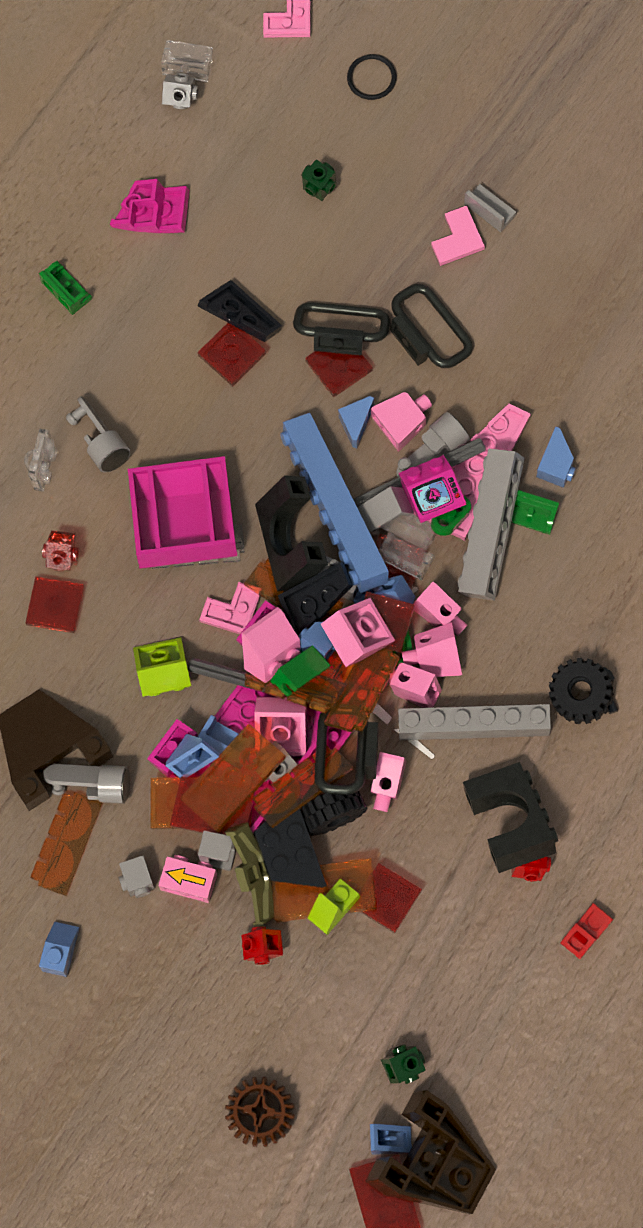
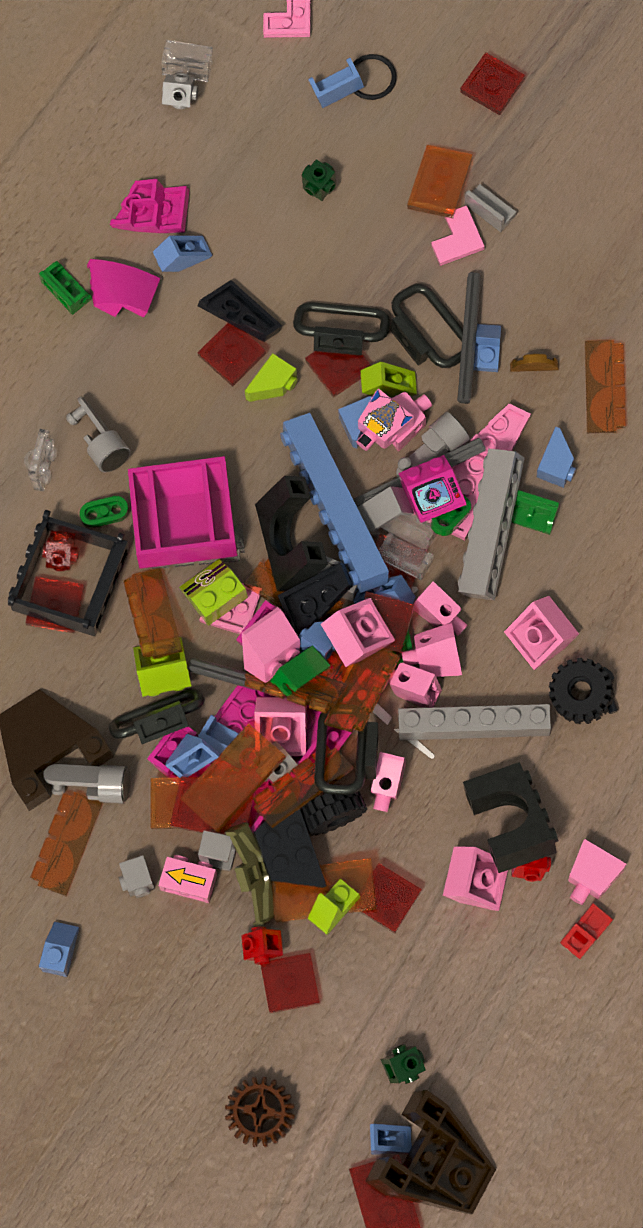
(104, 509): none -> green plate
(104, 588): none -> black window
(121, 286): none -> dark pink slope
(152, 614): none -> clear orange windscreen
(158, 717): none -> pearl dark grey bar
(181, 252): none -> medium blue slope
(214, 591): none -> lime slope
(272, 380): none -> lime slope
(290, 983): none -> clear red plate
(337, 85): none -> medium blue panel
(383, 422): none -> torso
(389, 379): none -> lime slope
(440, 181): none -> clear orange tile
(469, 338): none -> dark grey axle
(474, 879): none -> bright pink slope
(487, 348): none -> medium blue slope
(492, 83): none -> clear red plate
(534, 362): none -> pearl gold tile
(541, 632): none -> bright pink slope
(593, 872): none -> bright pink torso
(601, 393): none -> clear orange windscreen

